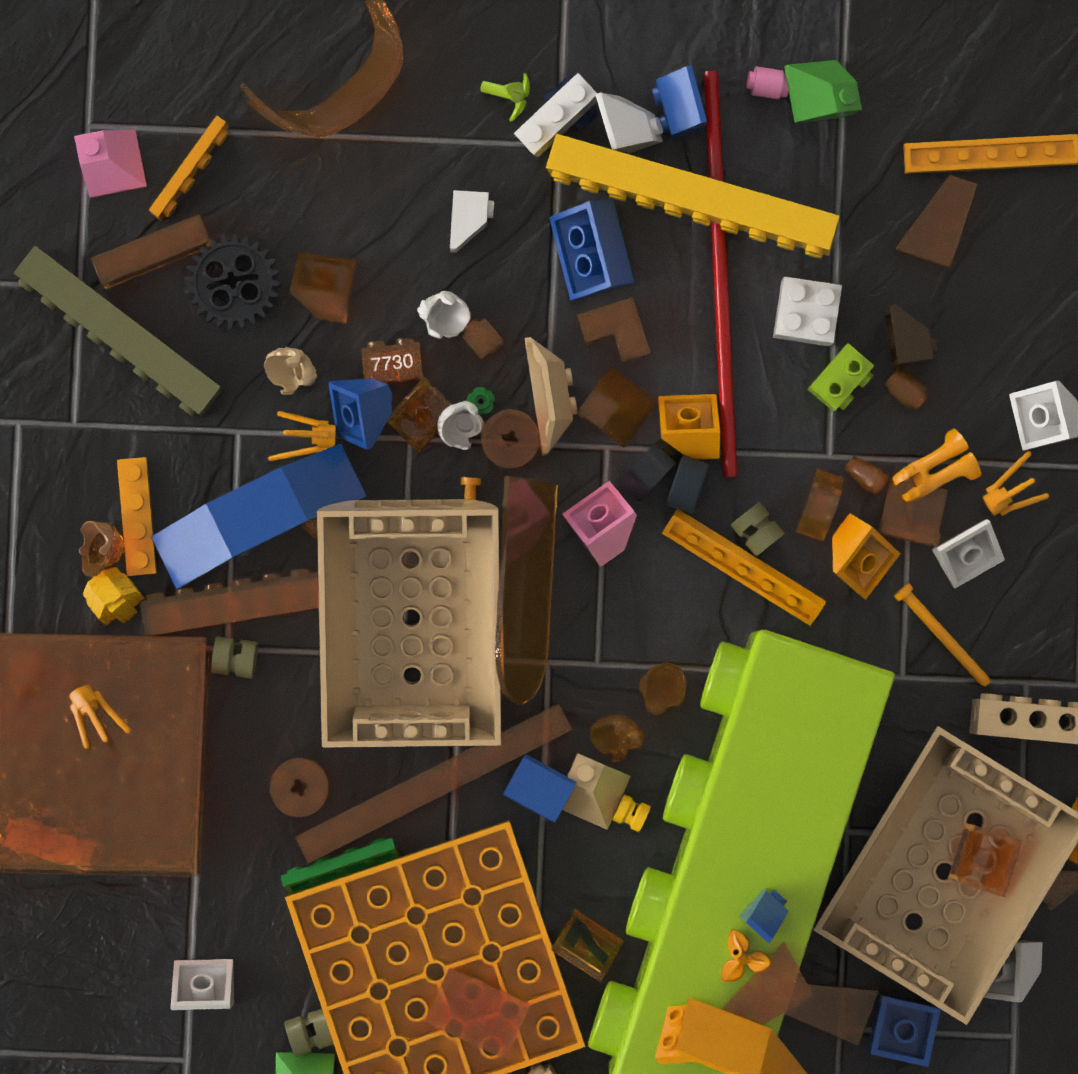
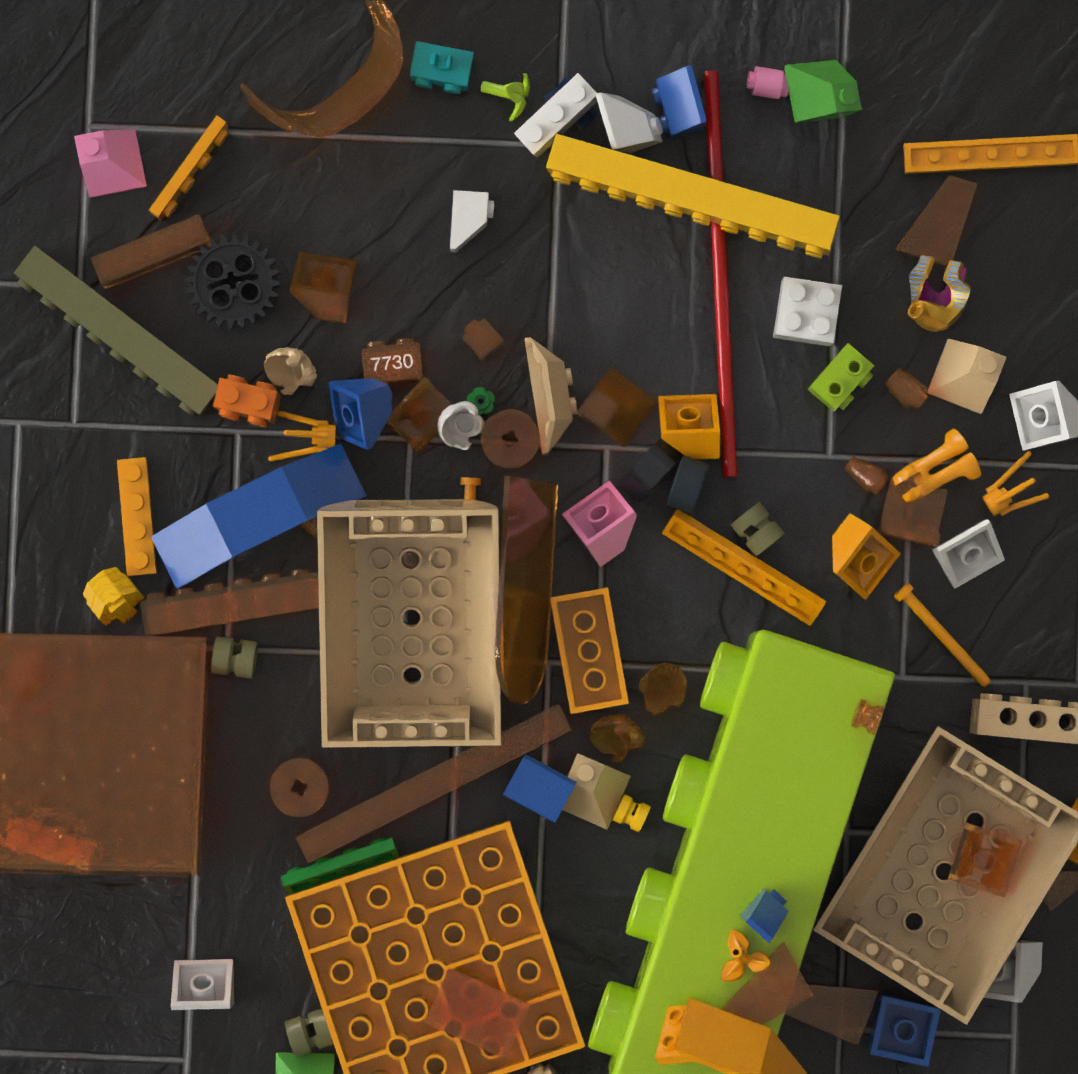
(85, 702): light orange plant -> none
(101, 547): clear orange piece -> none
(238, 399): none -> orange brick
(441, 67): none -> teal brick
(444, 314): white hair -> none
(587, 945): clear orange tile -> none
(589, 650): none -> light orange brick
(591, 249): blue slope -> none
(616, 321): clear orange brick -> none
(820, 505): clear orange brick -> none
(867, 716): none -> clear orange wheel
(907, 339): dark brown slope -> none
(935, 309): none -> pearl gold piece
(966, 375): none -> tan slope

